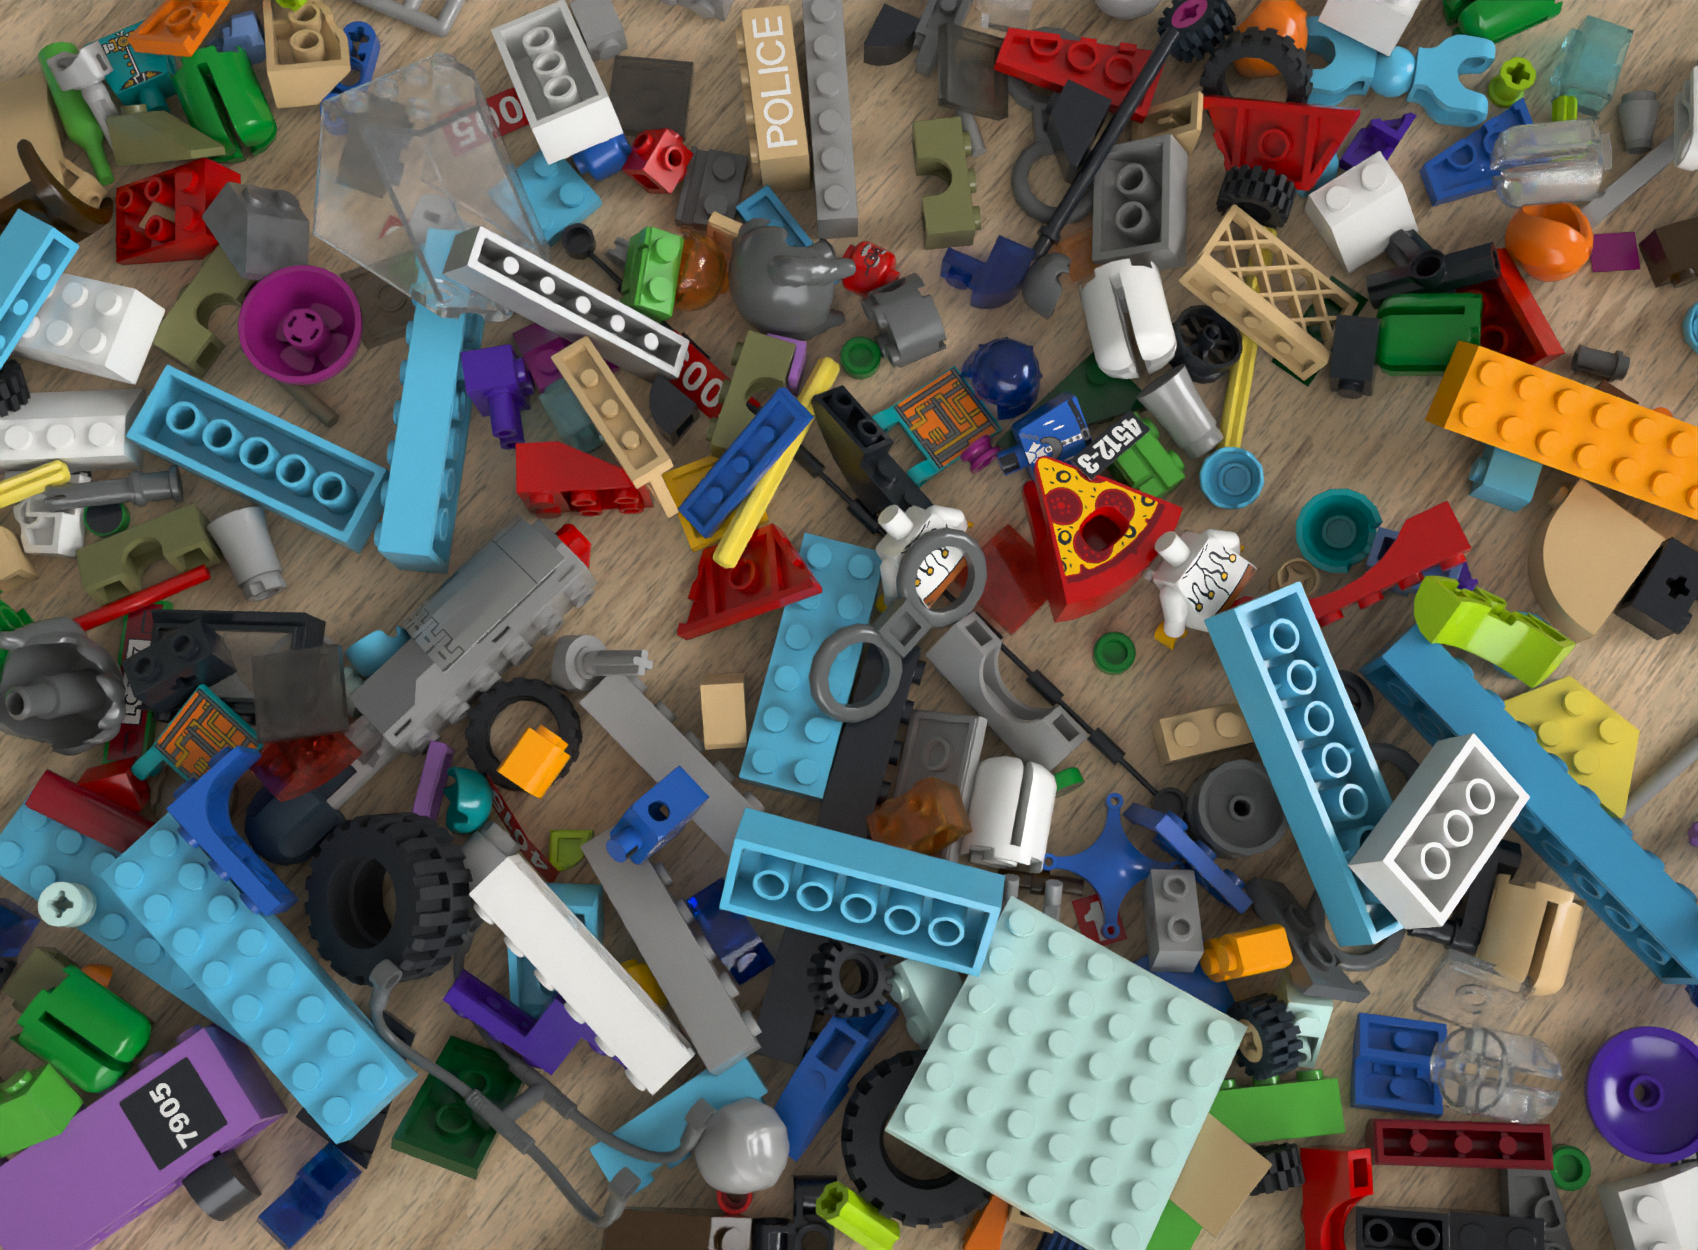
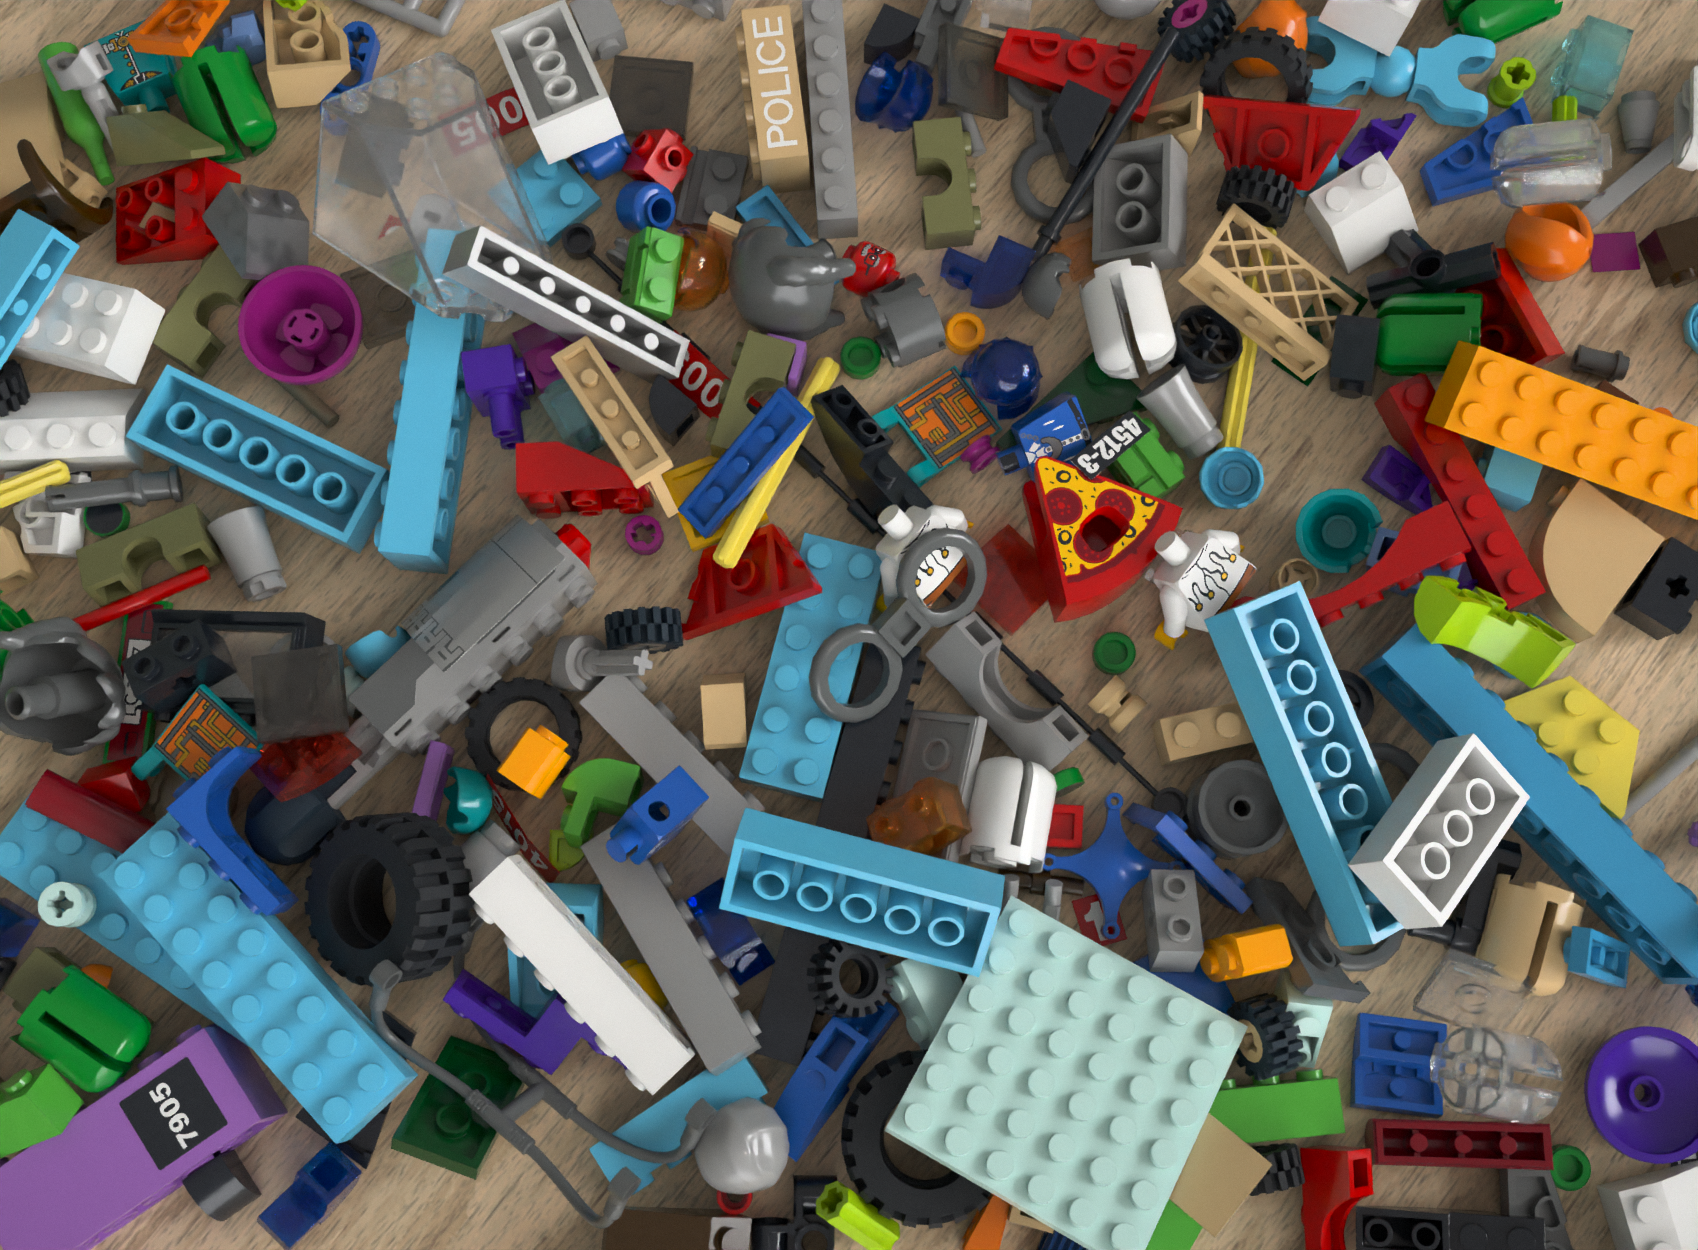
(595, 787): none -> bright green brick
(644, 629): none -> black wheel
(645, 205): none -> blue head
(648, 523): none -> magenta bush
(894, 97): none -> clear blue helmet
(964, 333): none -> light orange tile
(1066, 827): none -> red plate
(1117, 704): none -> tan wheel
(1399, 480): none -> dark purple slope
(1441, 454): none -> red arch
(1597, 956): none -> dark azure plate

